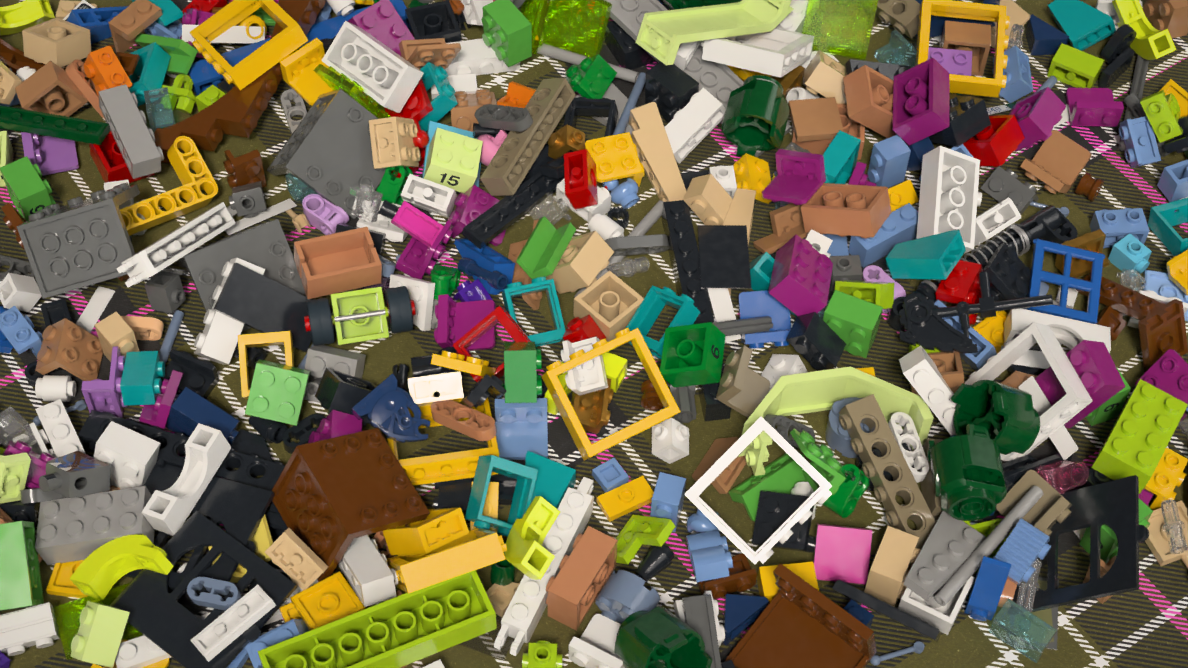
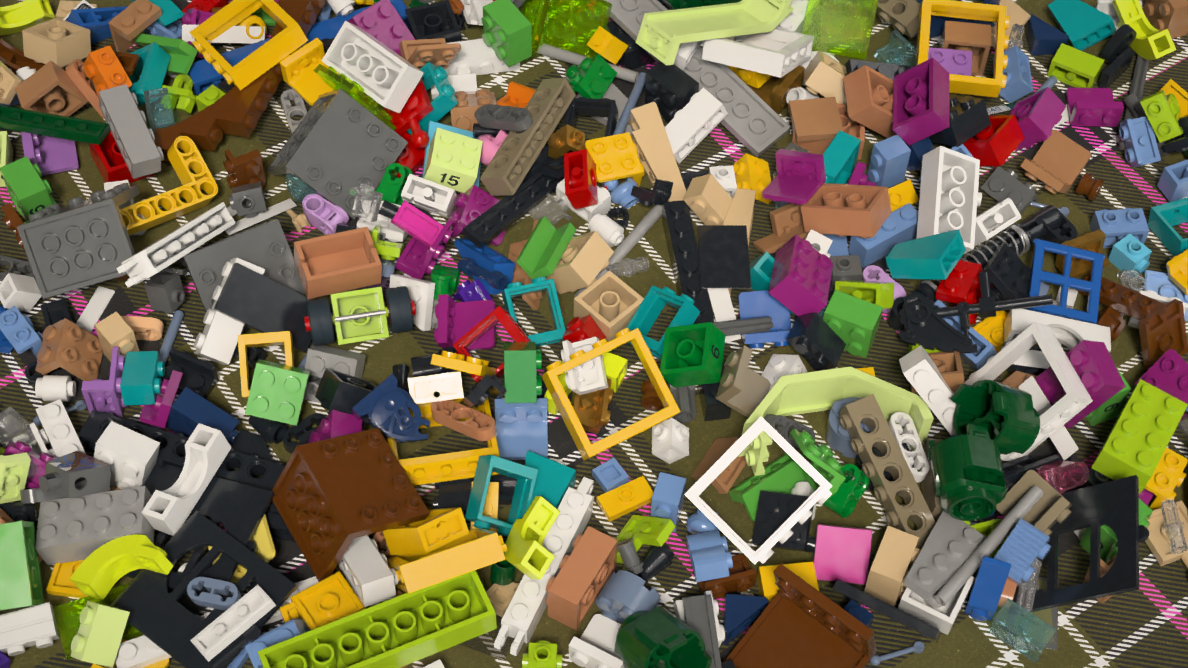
(296, 559): tan bracket -> none
(387, 249): none -> lime bracket
(393, 142): tan bracket -> none
(607, 45): none -> yellow brick
(630, 557): none -> dark grey pin
(638, 244): dark grey beam -> none
(660, 193): none -> black bracket
(756, 115): dark green piece -> none

